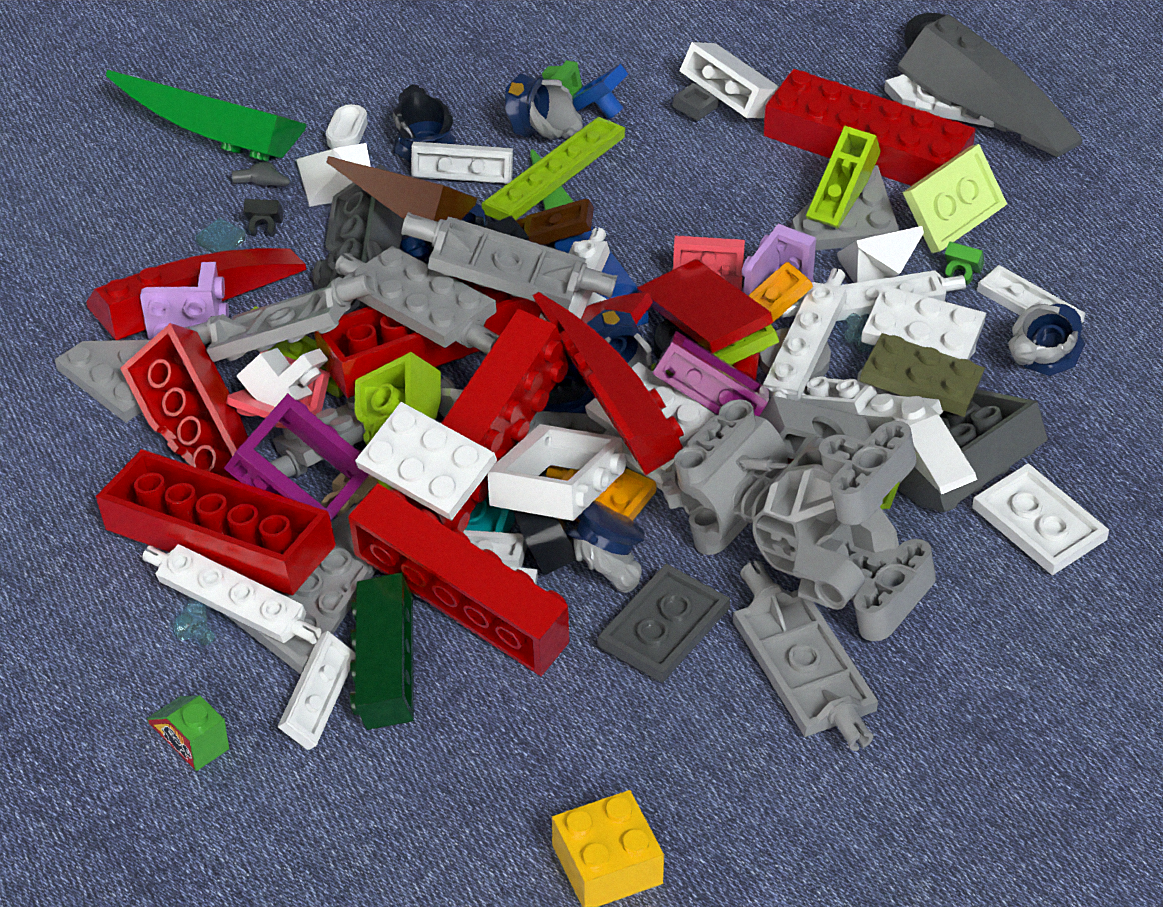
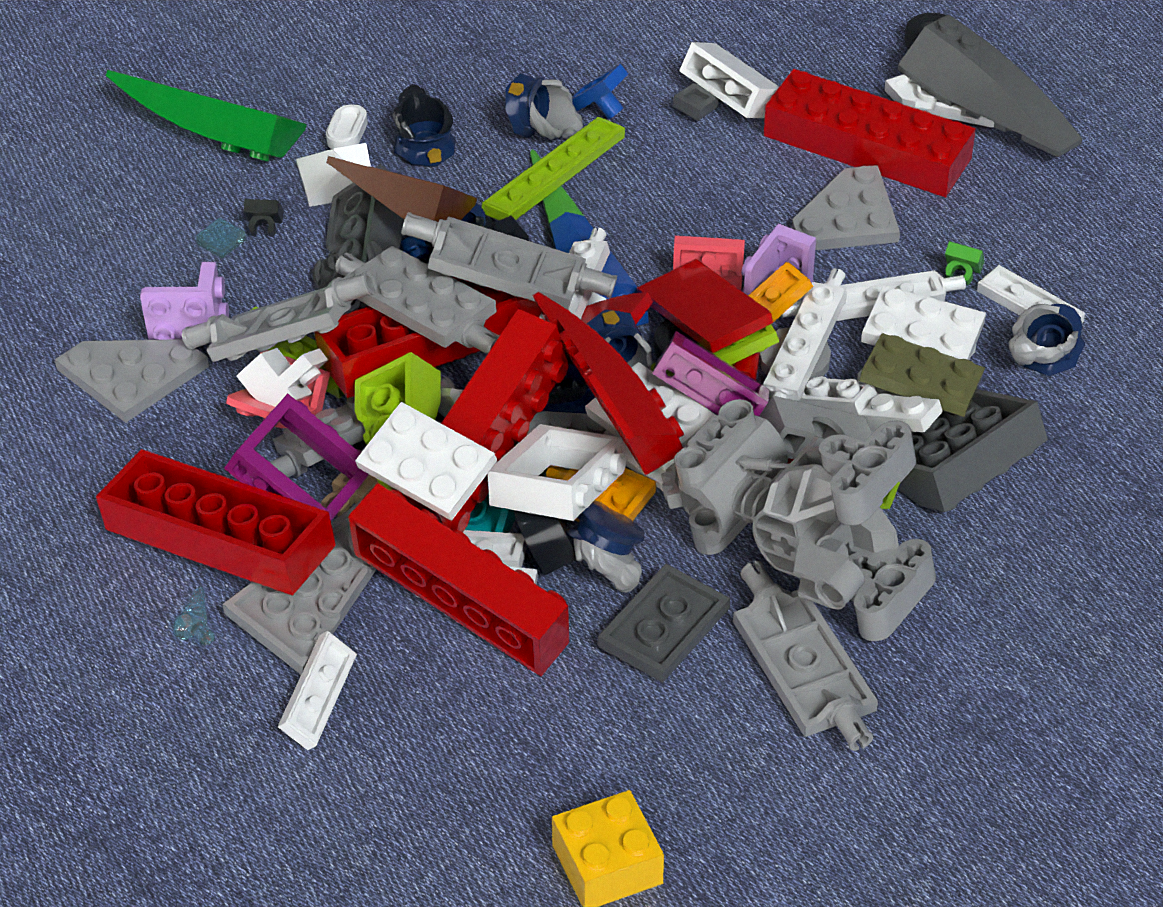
(119, 302): red wedge -> none
(186, 399): red wedge -> none
(192, 729): bright green slope -> none
(232, 594): white plate -> none
(261, 174): dark grey animal -> none
(383, 652): dark green brick -> none
(462, 162): white tile -> none
(558, 222): reddish brown hinge -> none
(567, 73): bright green tile -> none
(844, 176): lime slope -> none
(854, 333): clear light blue plant -> none
(879, 255): white slope -> none
(935, 449): white slope -> none
(955, 198): yellowish green plate -> none
(1040, 519): white plate -> none

